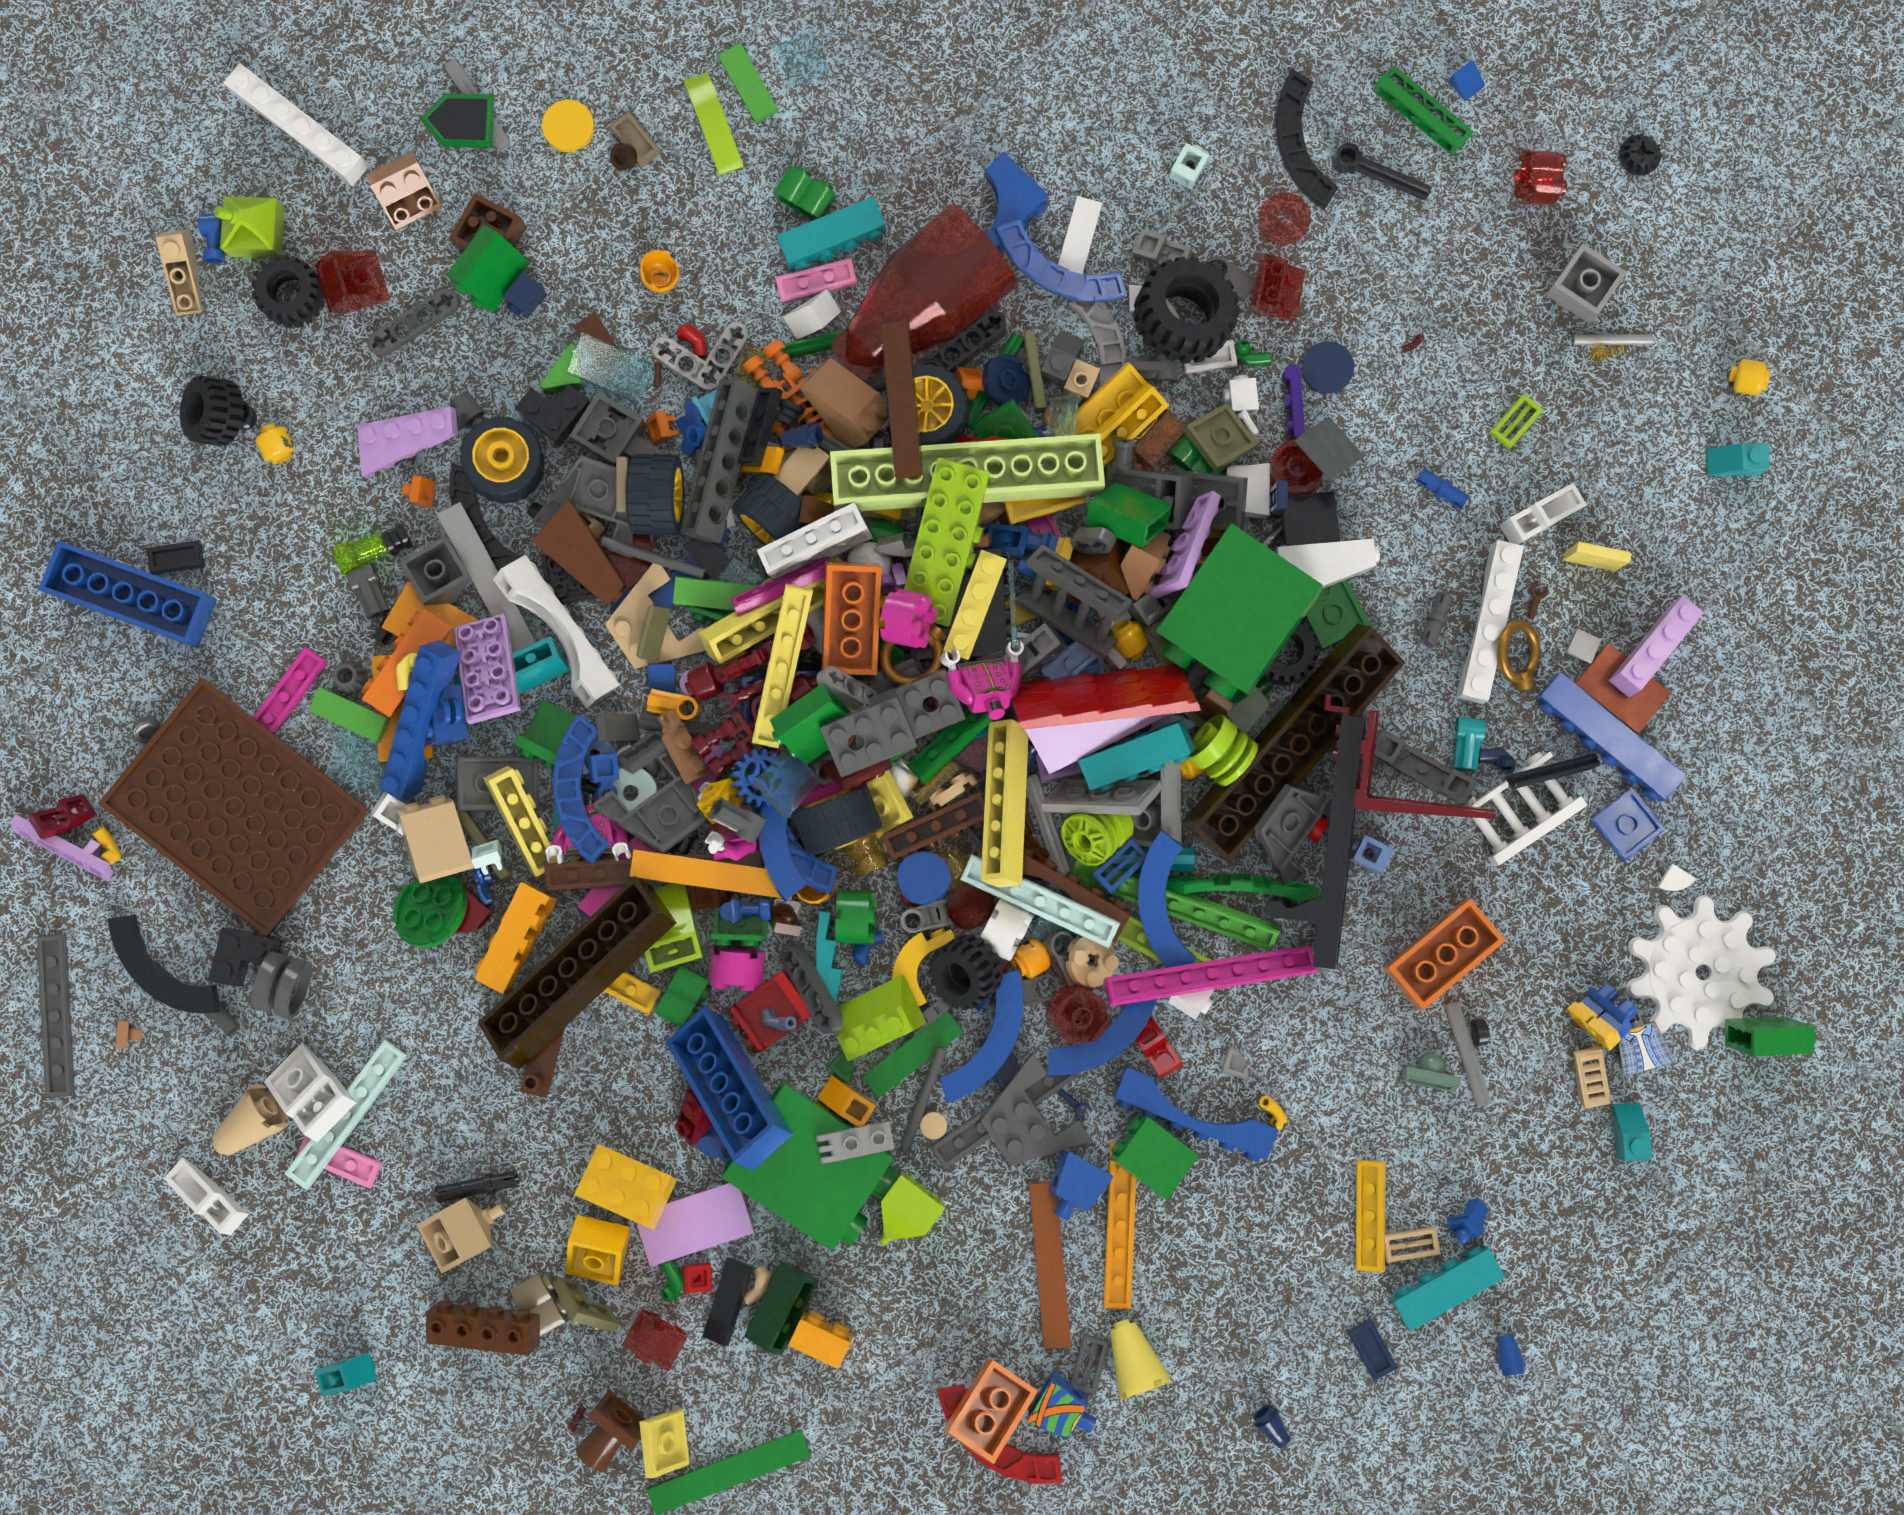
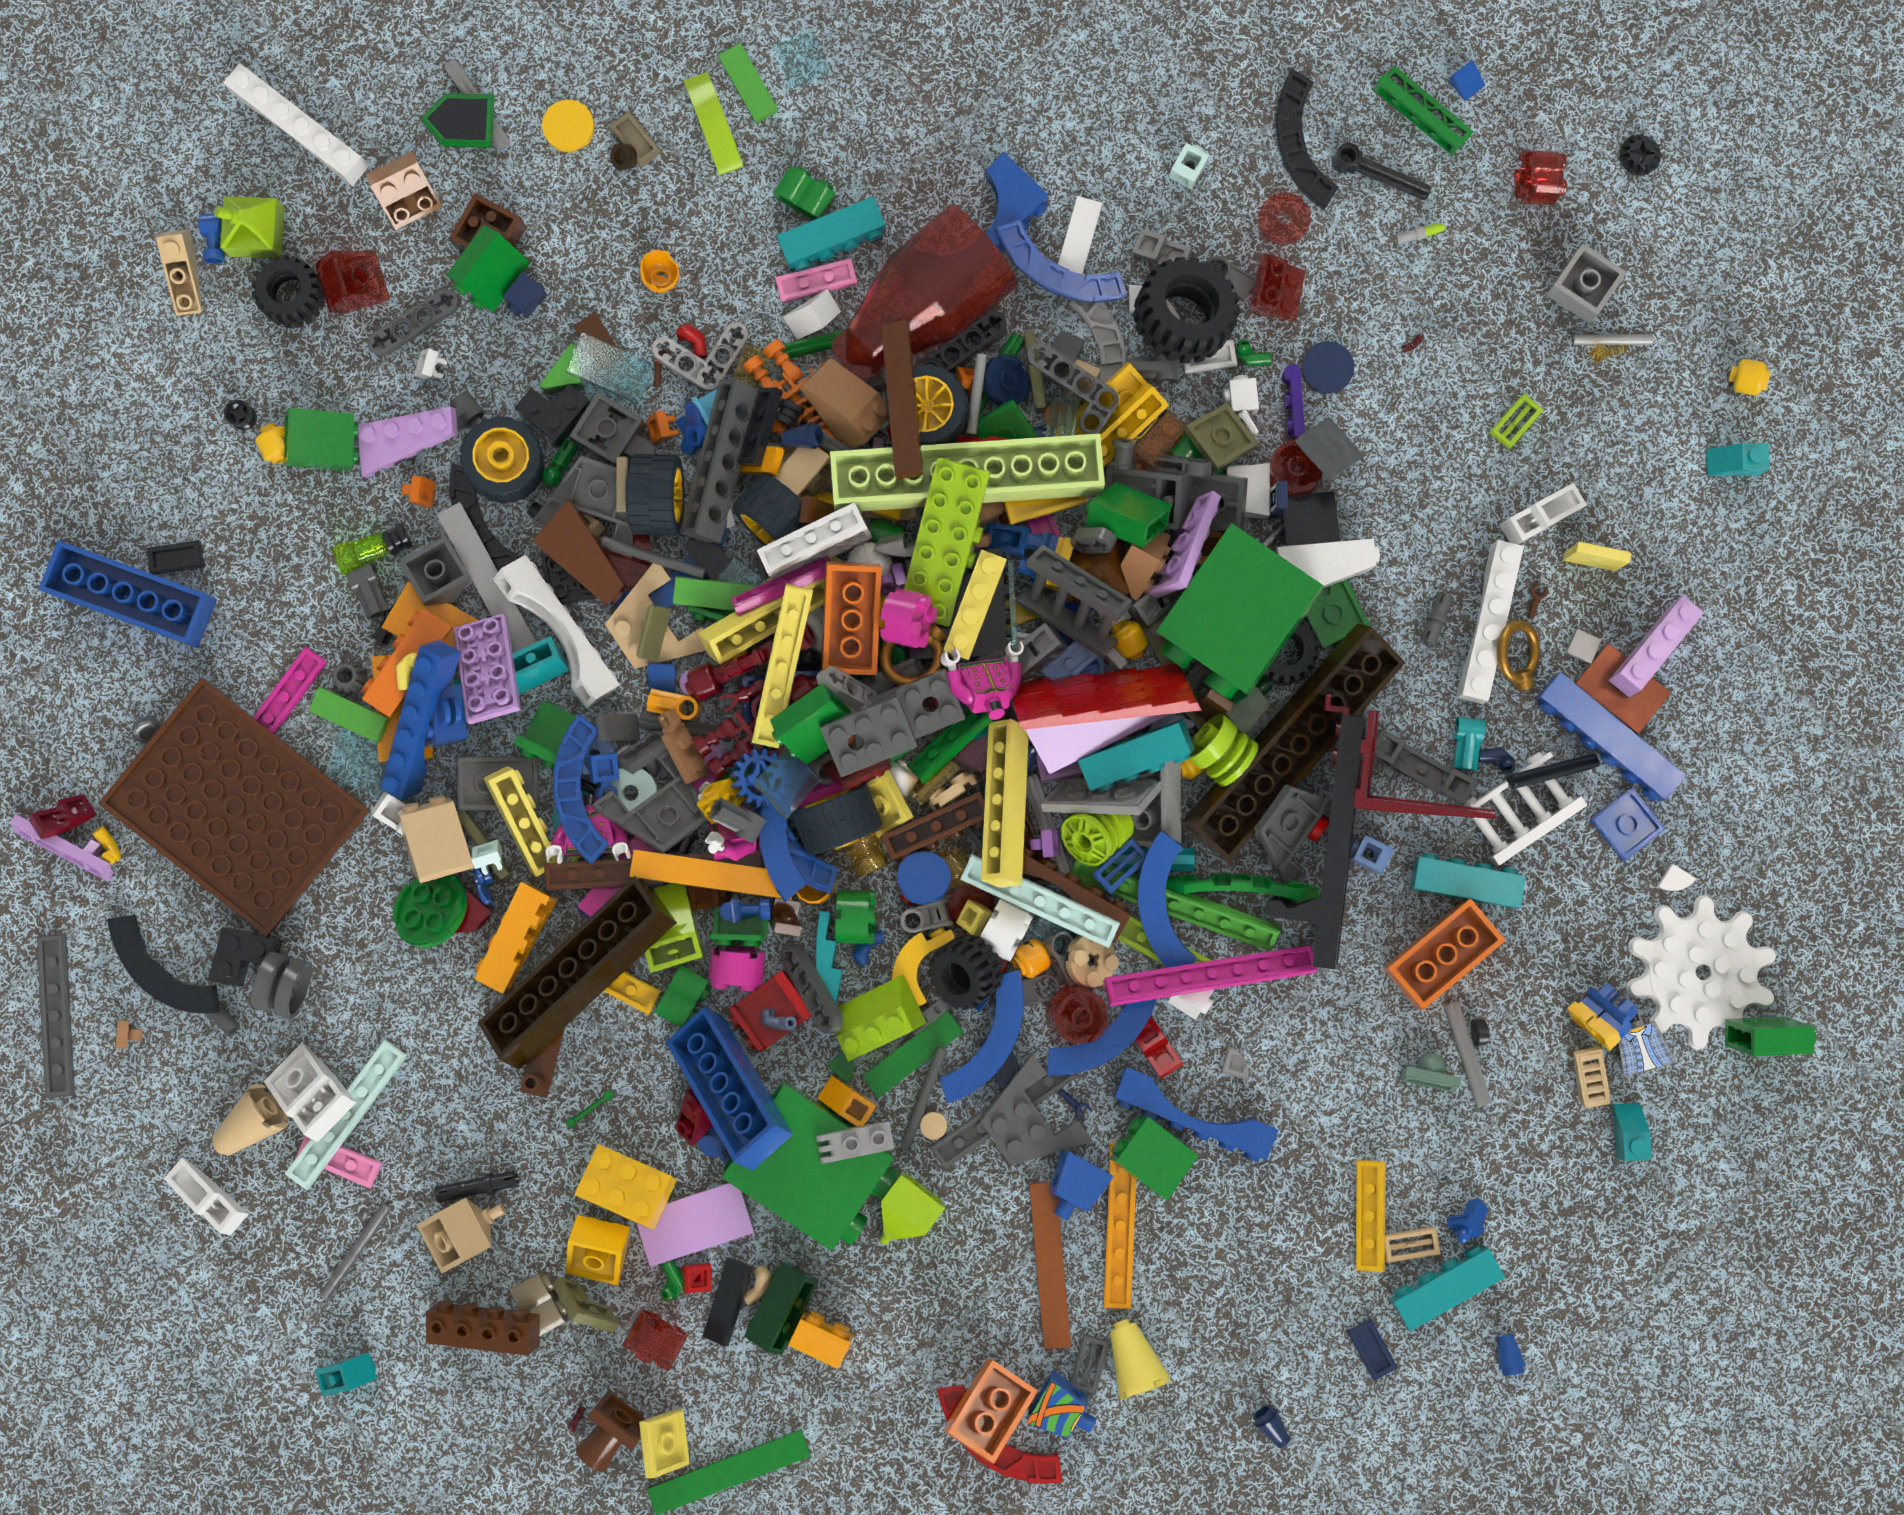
(211, 411): black tyre -> none
(319, 439): none -> green brick
(355, 1250): none -> flat silver bar
(427, 363): none -> white tile
(552, 475): none -> green pin
(608, 1095): none -> green hinge
(974, 917): none -> light yellow brick
(976, 394): none -> light grey bar
(1048, 843): none -> medium lavender tile
(1069, 383): none -> dark grey beam
(1185, 465): none -> dark grey piece
(1272, 1107): yellow arm -> none
(1419, 233): none -> light grey piece
(1442, 488): blue pin -> none
(1467, 882): none -> teal brick

